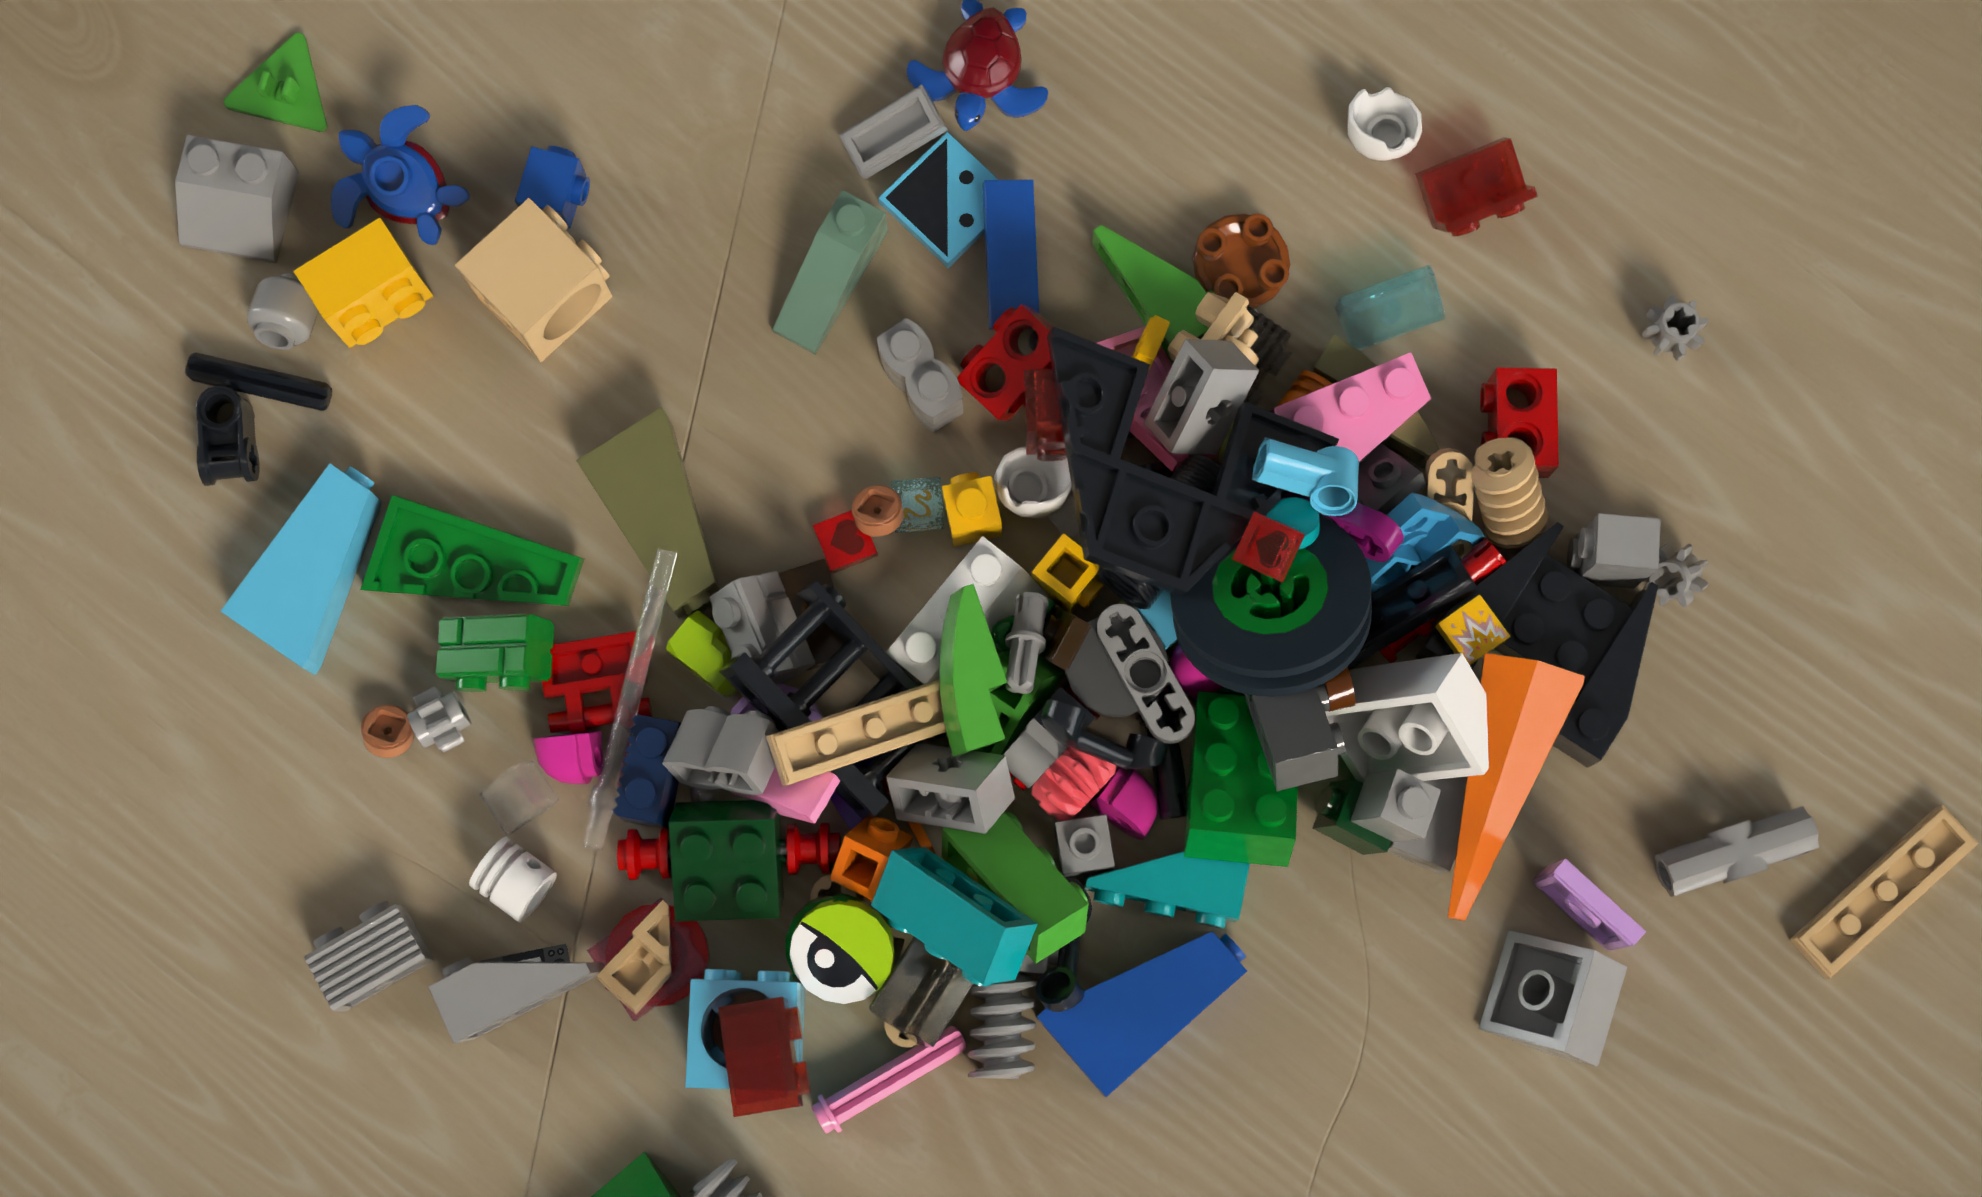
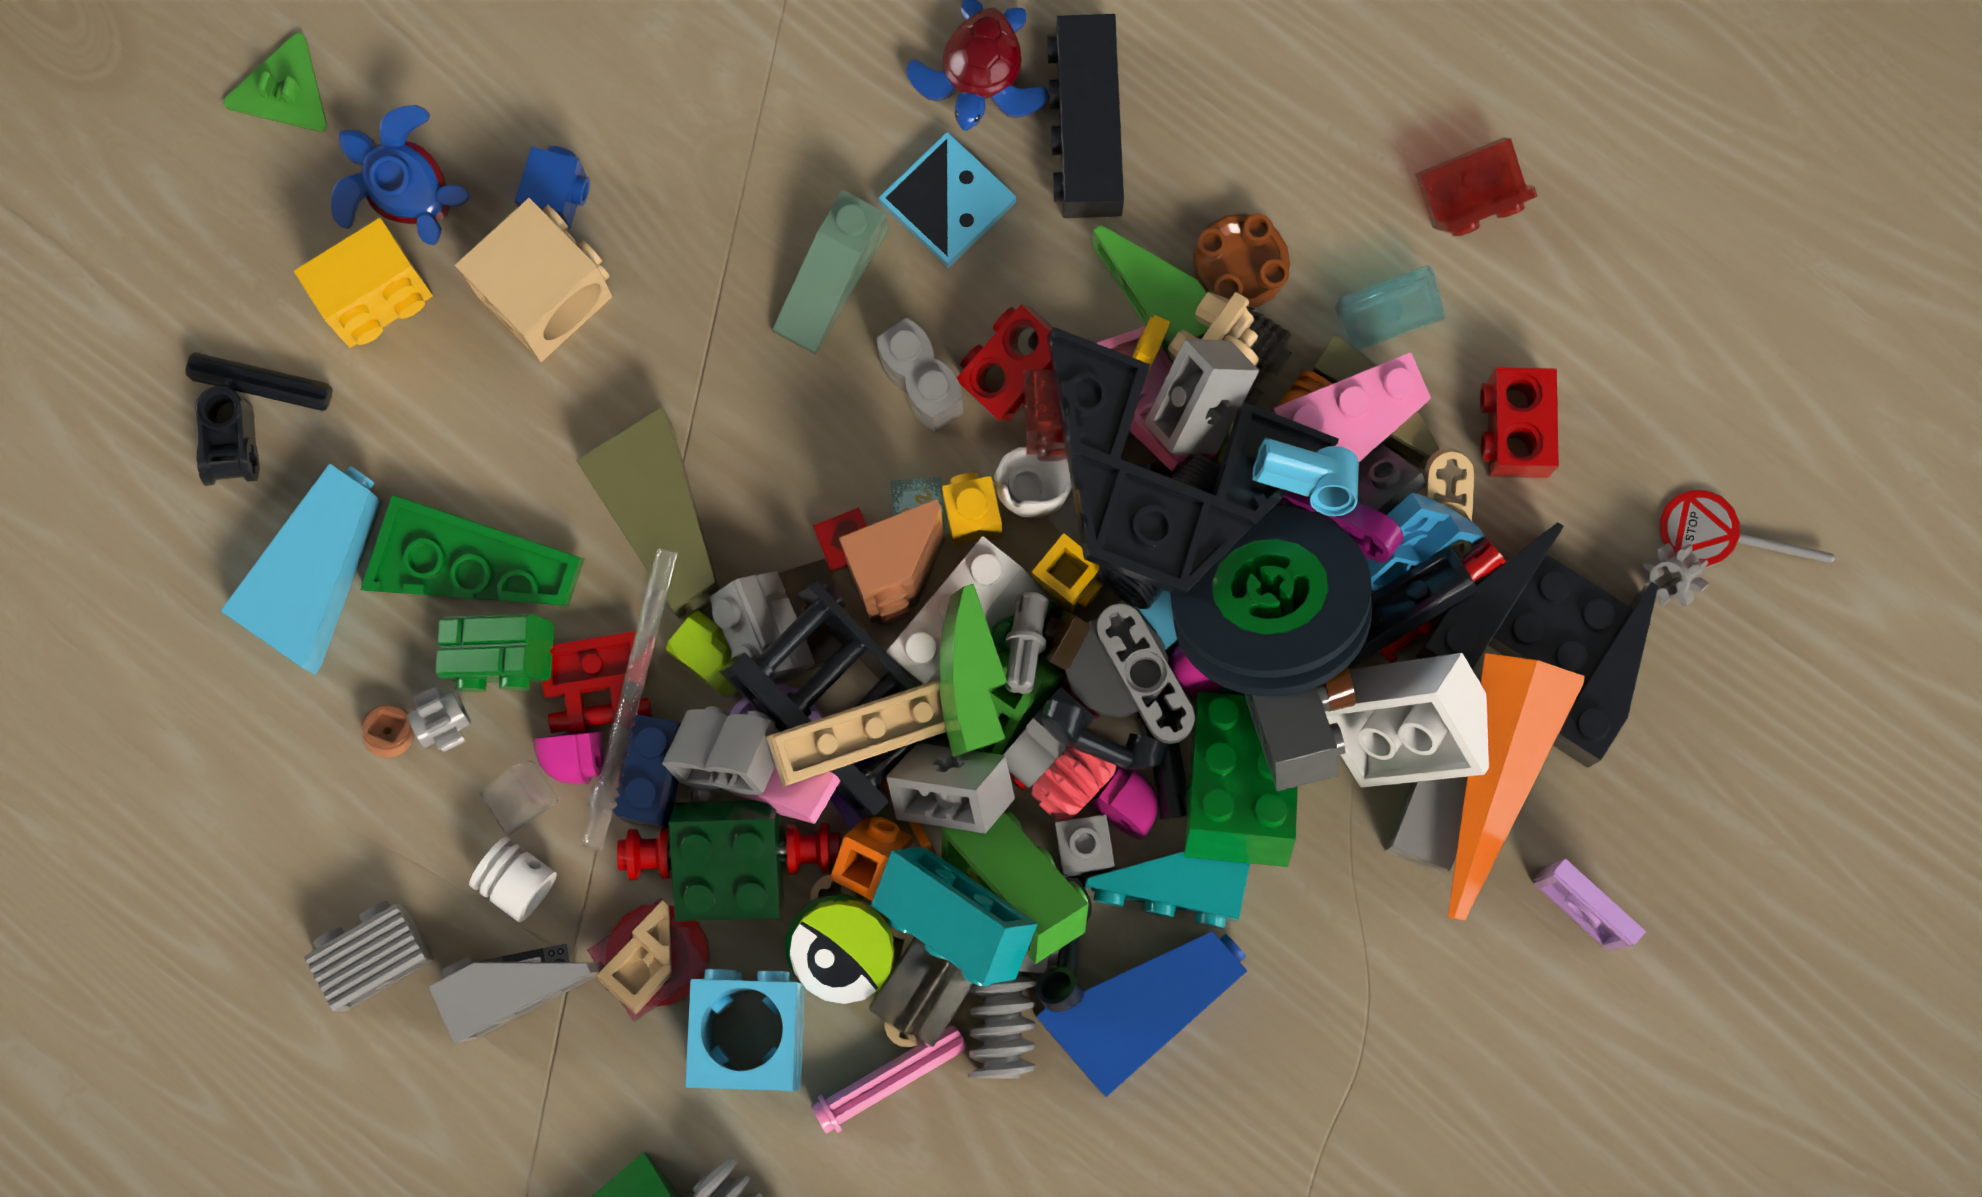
(233, 198): light grey slope -> none
(281, 312): light grey head -> none
(763, 1056): clear red brick -> none
(877, 510): nougat tile -> none
(893, 132): light grey tile -> none
(894, 560): none -> nougat slope
(1010, 246): blue tile -> none
(1087, 115): none -> black brick
(1268, 546): clear red tile -> none
(1299, 515): teal tile -> none
(1334, 817): dark green brick -> none
(1383, 124): white hair -> none
(1395, 805): light grey brick -> none
(1473, 630): tile -> none
(1509, 492): tan piece -> none
(1553, 997): light grey slope -> none
(1616, 550): light grey brick -> none
(1682, 317): light grey gear -> none
(1714, 529): none -> piece
(1737, 851): light grey piece -> none
(1883, 891): tan tile -> none

